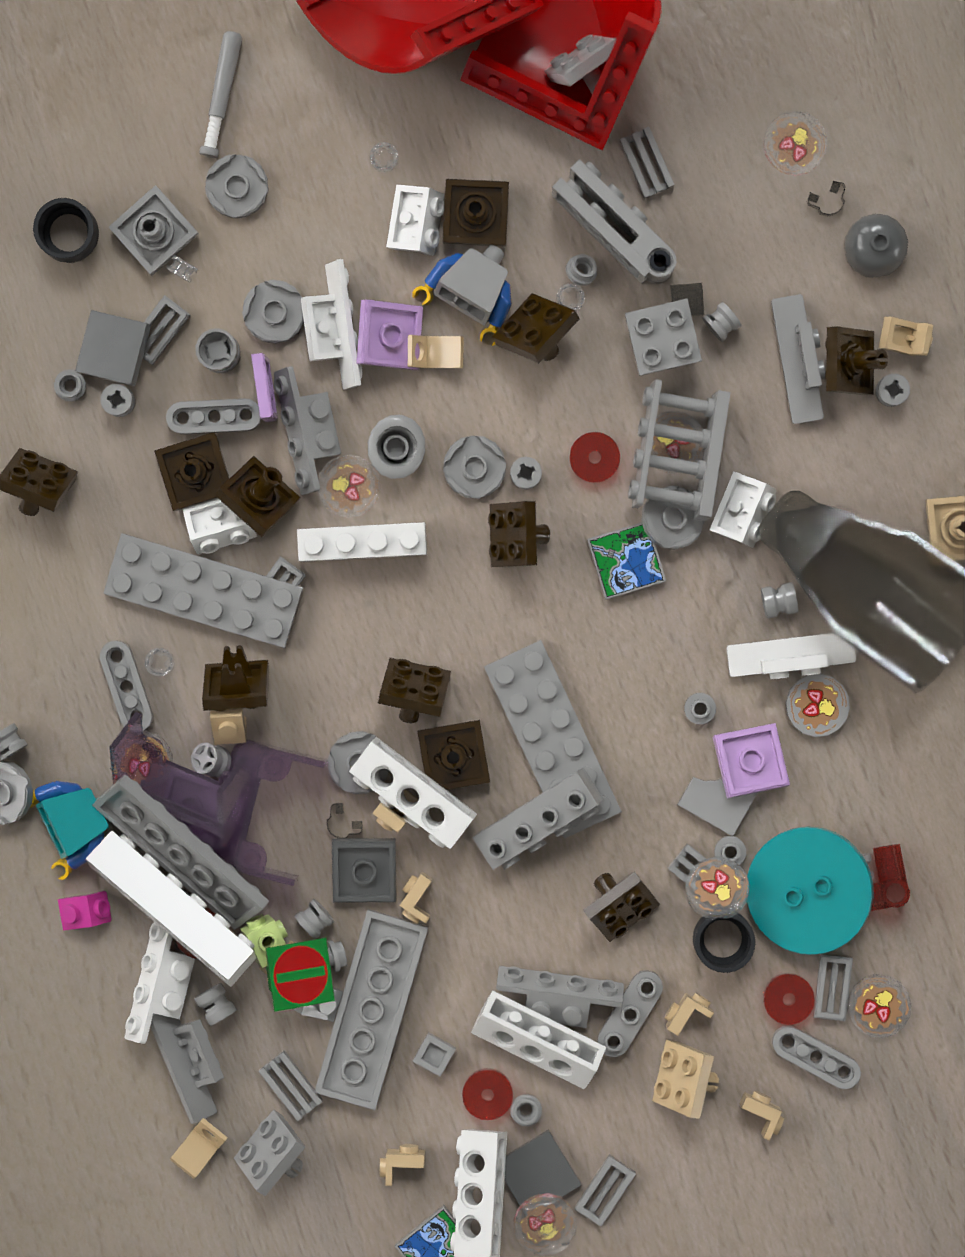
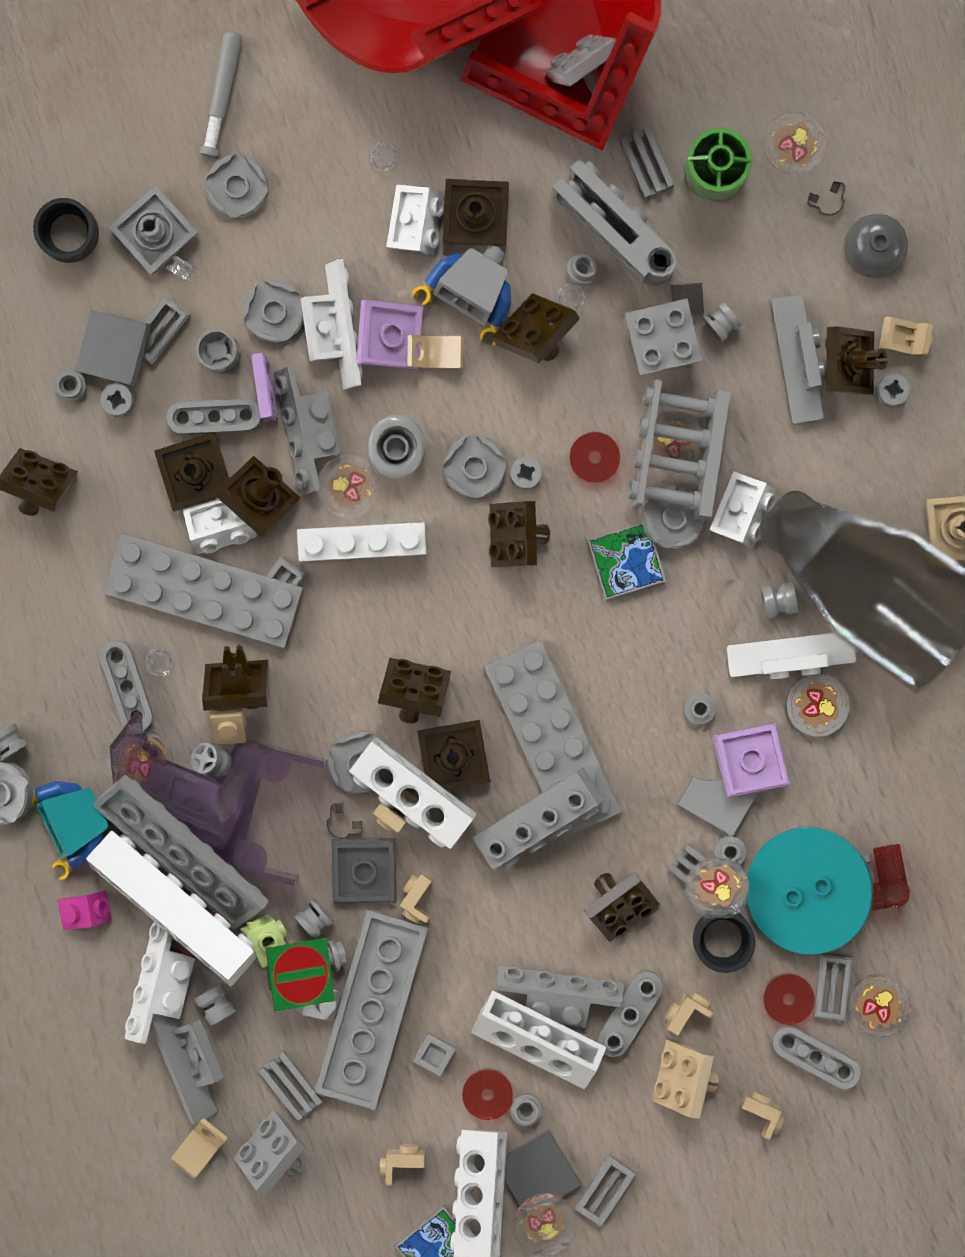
(734, 164): none -> bright green cylinder

